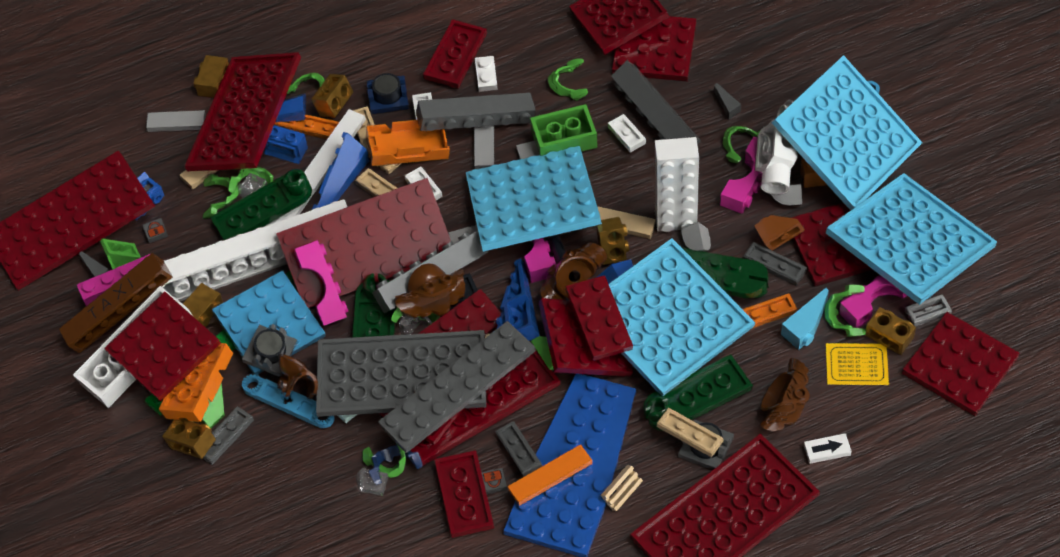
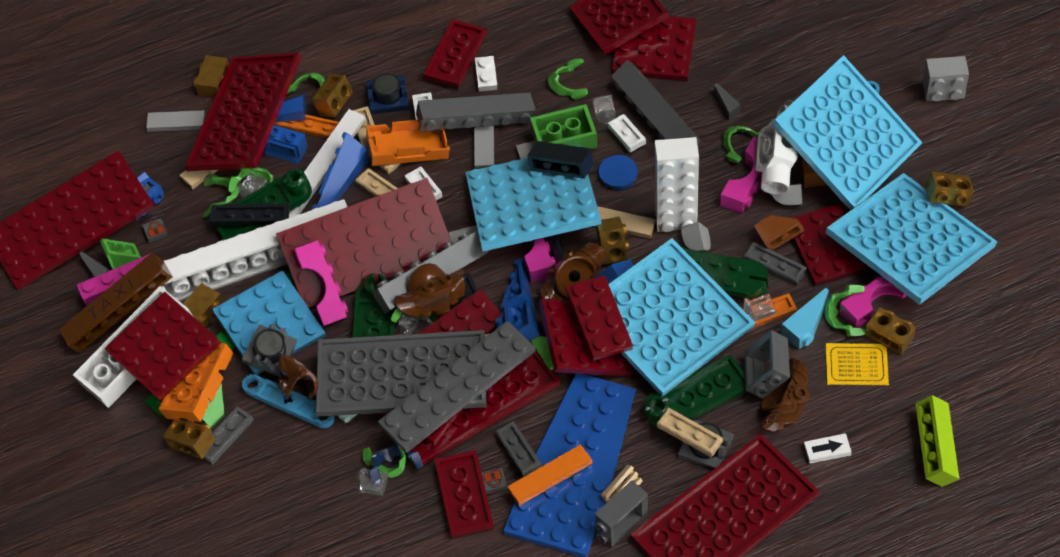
(248, 214): none -> black plate
(560, 159): none -> black brick
(604, 109): none -> clear plate
(618, 172): none -> blue tile
(621, 513): none -> dark grey window
(759, 307): none -> clear plate
(769, 346): none -> dark grey window
(930, 313): light grey tile -> none
(937, 441): none -> lime brick
(945, 78): none -> light grey brick
(949, 188): none -> pearl gold brick
(960, 363): dark red plate -> none

